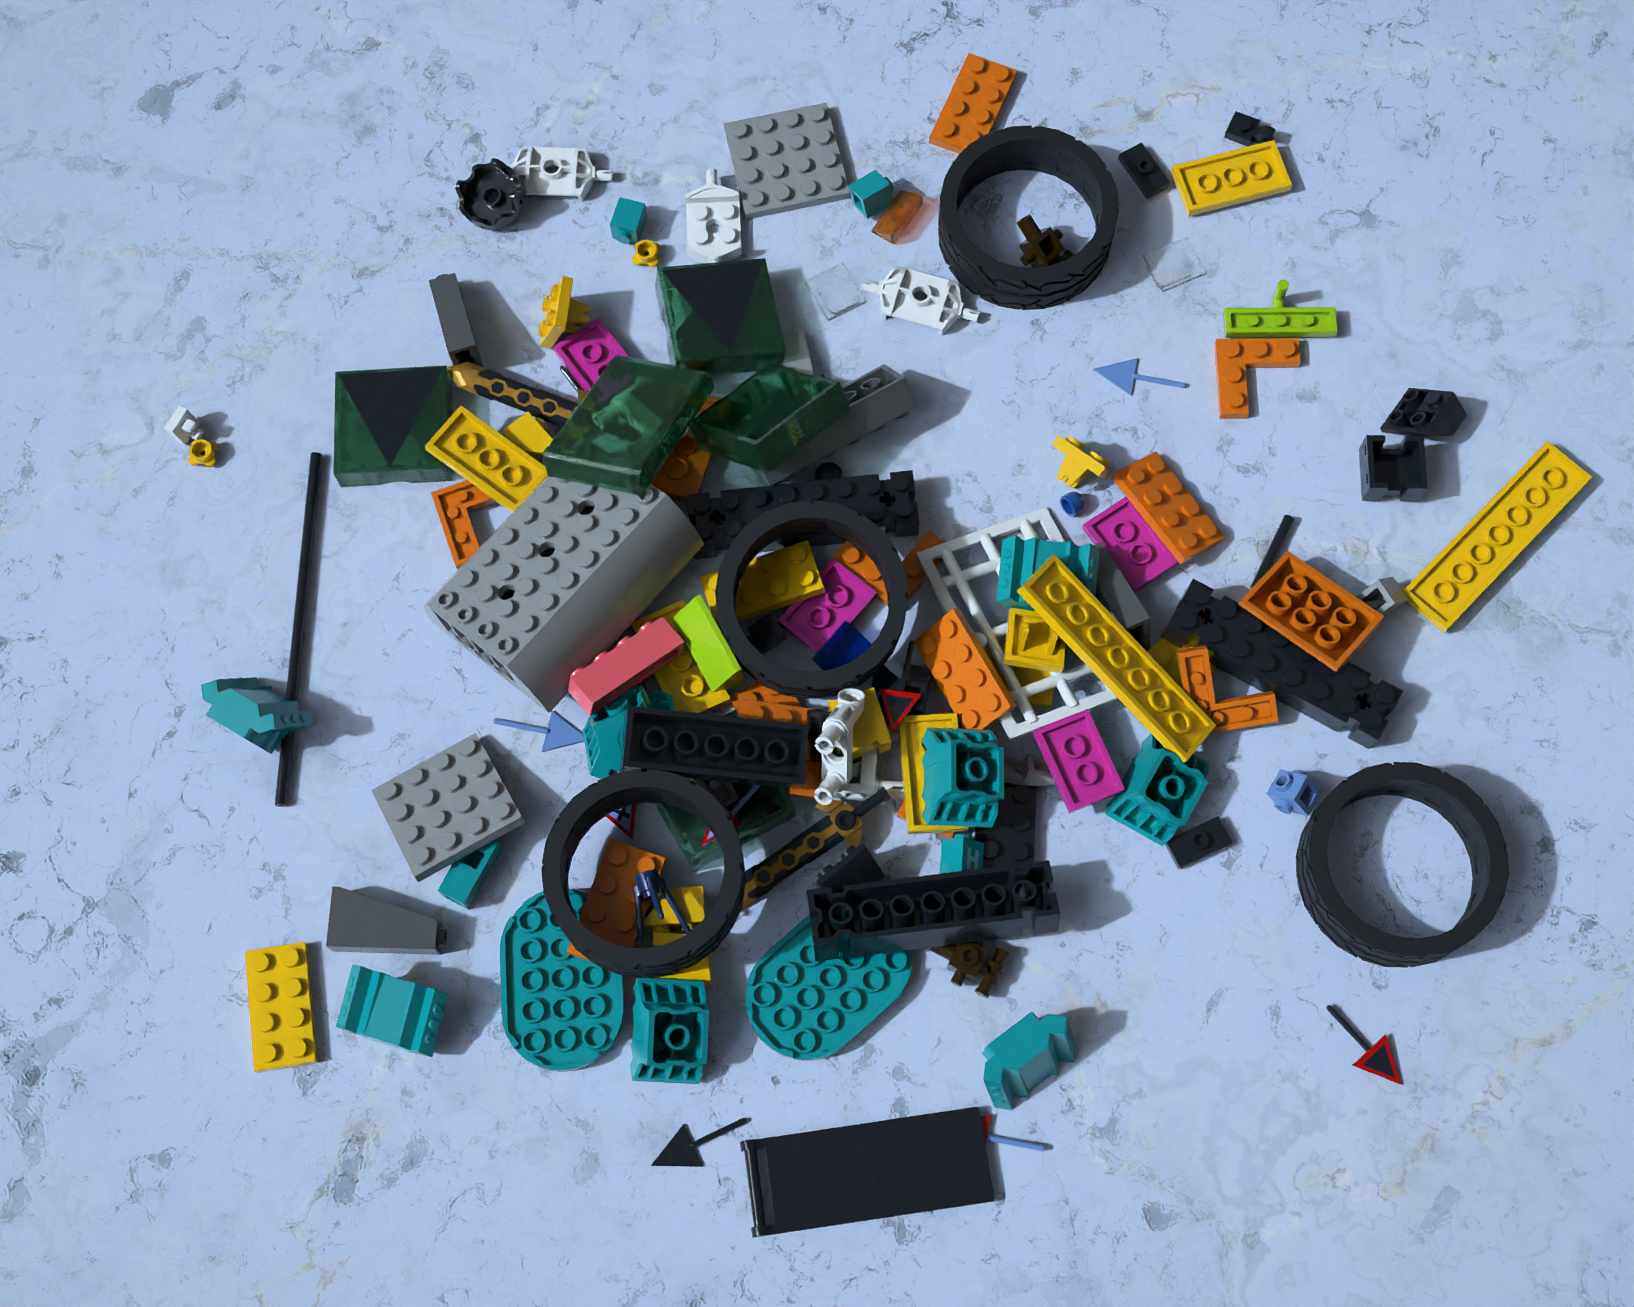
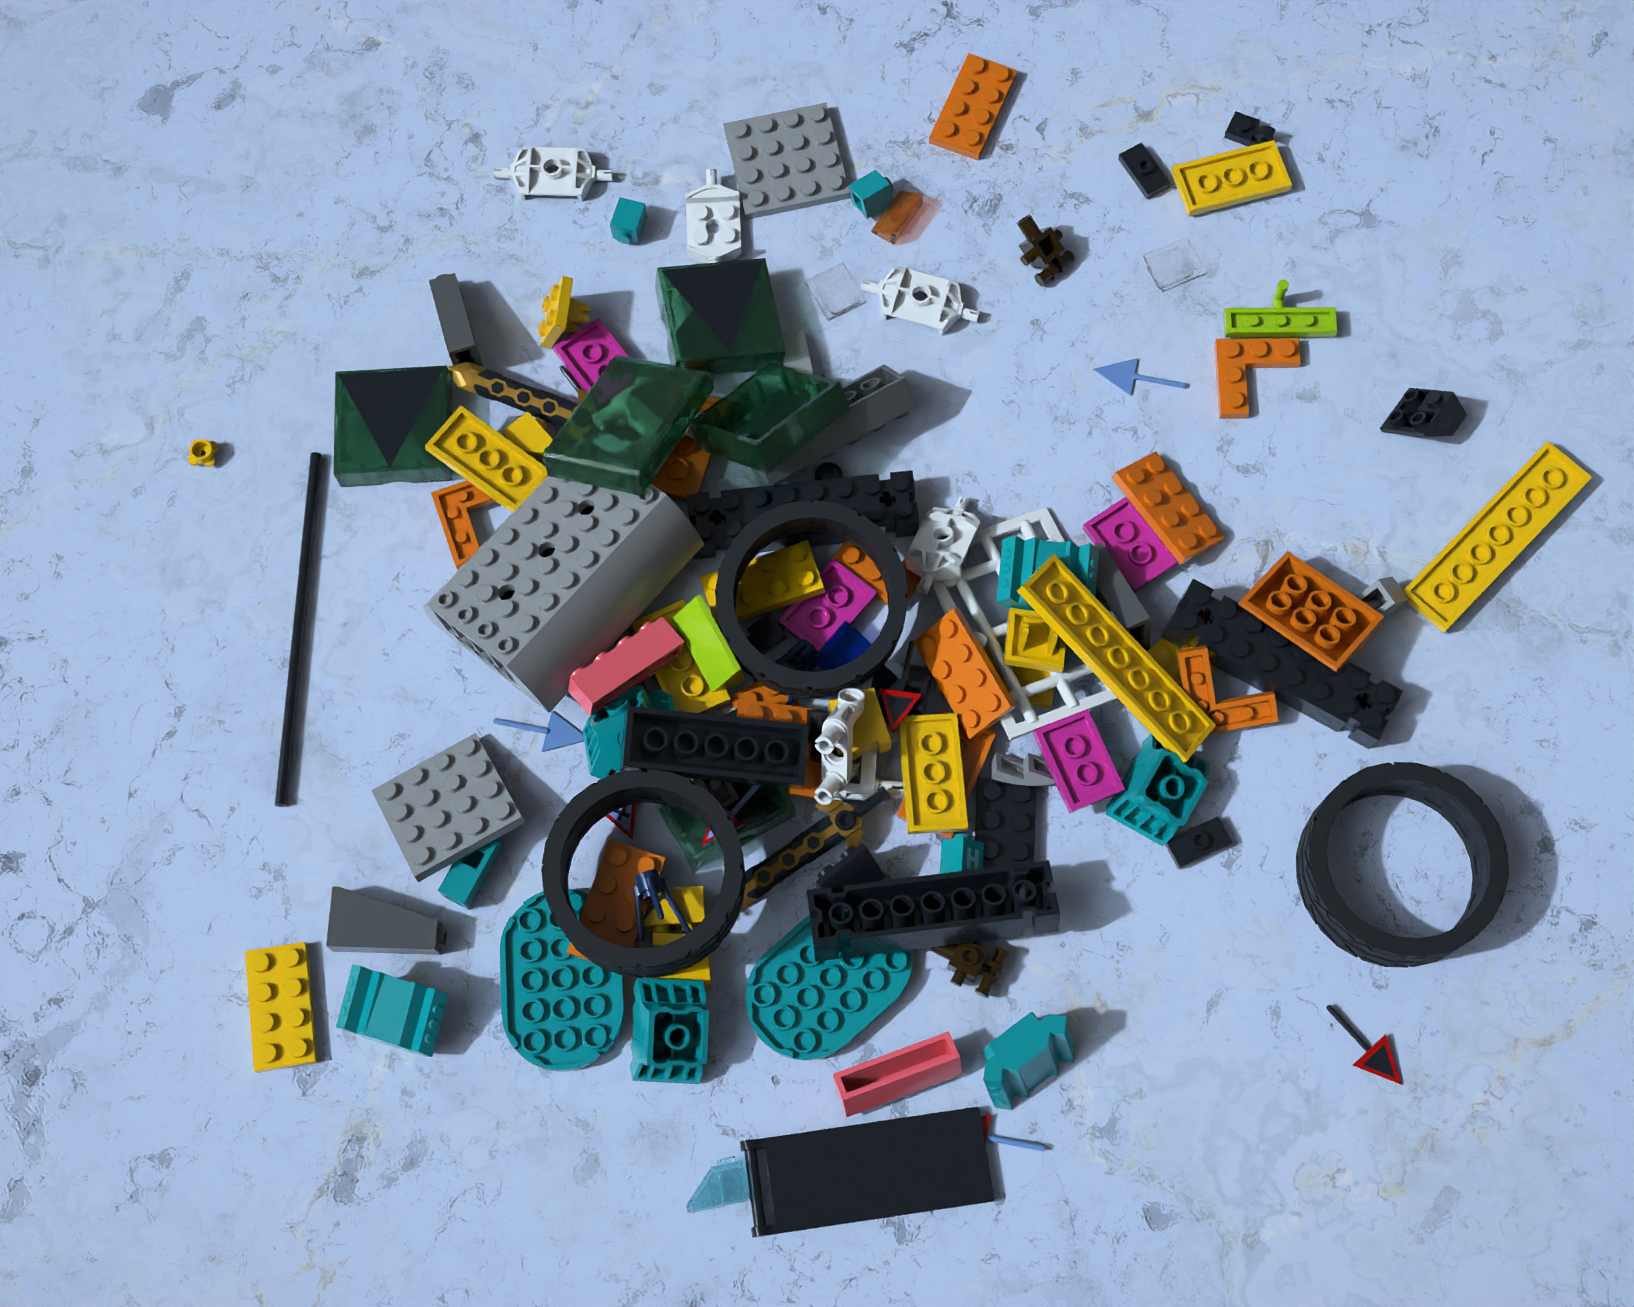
(183, 426): white tile -> none
(254, 711): teal slope -> none
(483, 182): black plate -> none
(646, 246): yellow plate -> none
(682, 1151): black piece -> none
(721, 1186): none -> clear light blue slope
(798, 657): none -> dark blue plant
(897, 1074): none -> coral brick
(937, 558): none -> white plate
(962, 777): teal slope -> none
(1032, 150): black tyre -> none
(1072, 503): blue hinge -> none
(1077, 463): yellow plate -> none
(1274, 547): black bar -> none
(1294, 792): medium blue brick -> none
(1393, 471): black piece -> none

